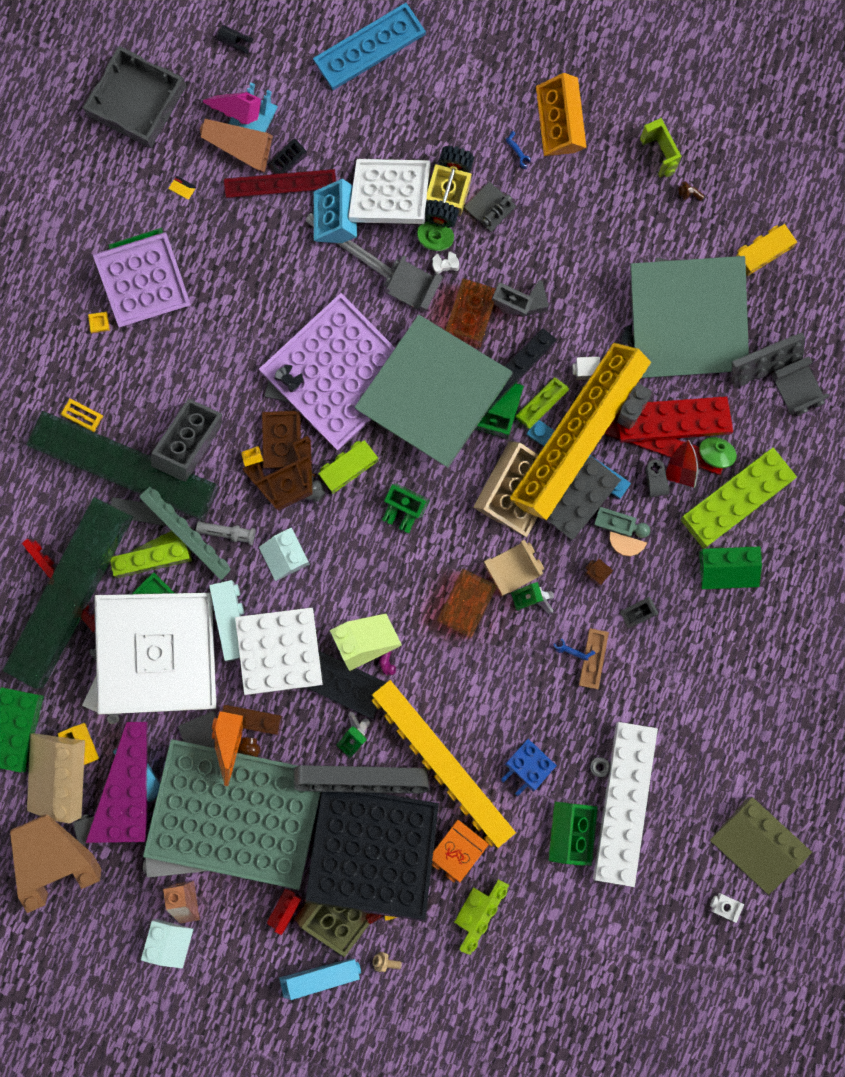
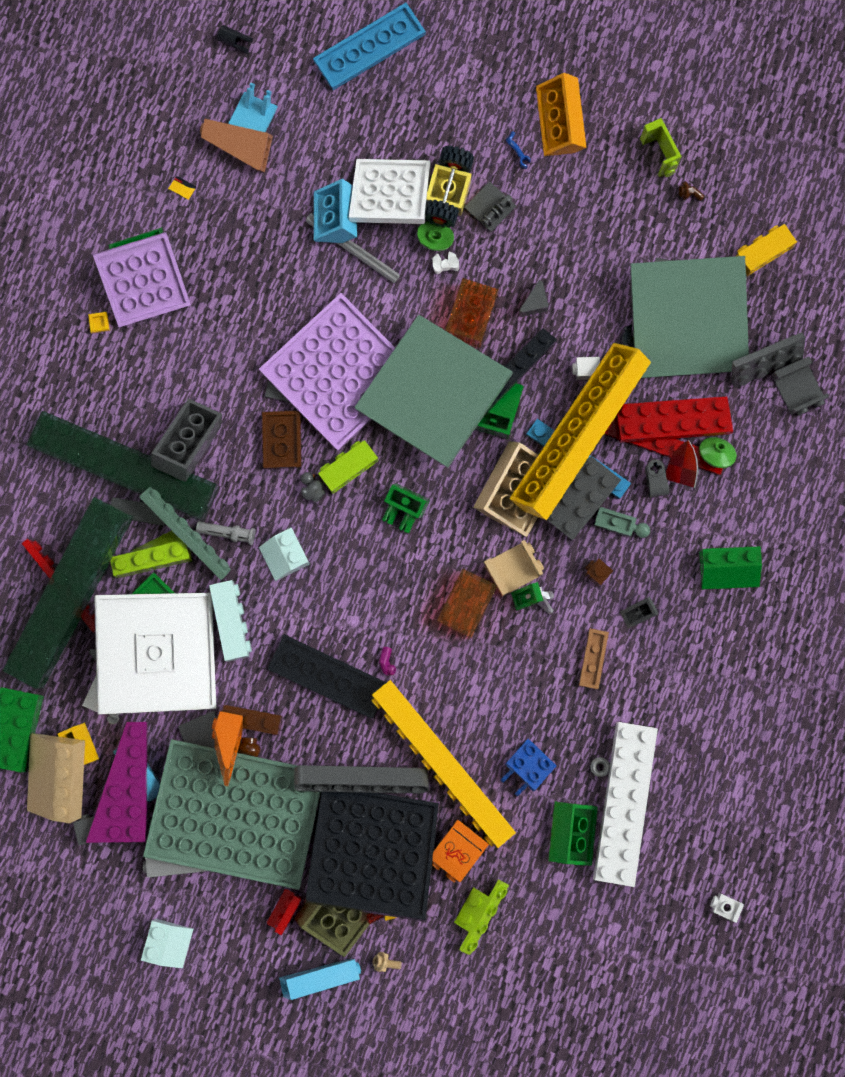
(46, 854): medium nougat wedge -> none
(95, 422): yellow tile -> none
(135, 97): dark grey tile -> none
(182, 901): nougat slope -> none
(240, 106): dark pink slope -> none
(251, 456): yellow tile -> none
(278, 183): dark red plate -> none
(278, 651): white plate -> none
(283, 154): black slope -> none
(283, 375): black piece -> none
(288, 483): reddish brown wing -> none
(354, 736): green piece -> none
(365, 639): yellowish green slope -> none
(411, 285): dark grey panel -> none
(511, 301): dark grey slope -> none
(542, 402): lime tile -> none
(564, 648): blue piece -> none
(626, 545): light nougat tile -> none
(634, 406): dark grey brick -> none
(738, 498): lime brick -> none
(760, 845): olive slope -> none

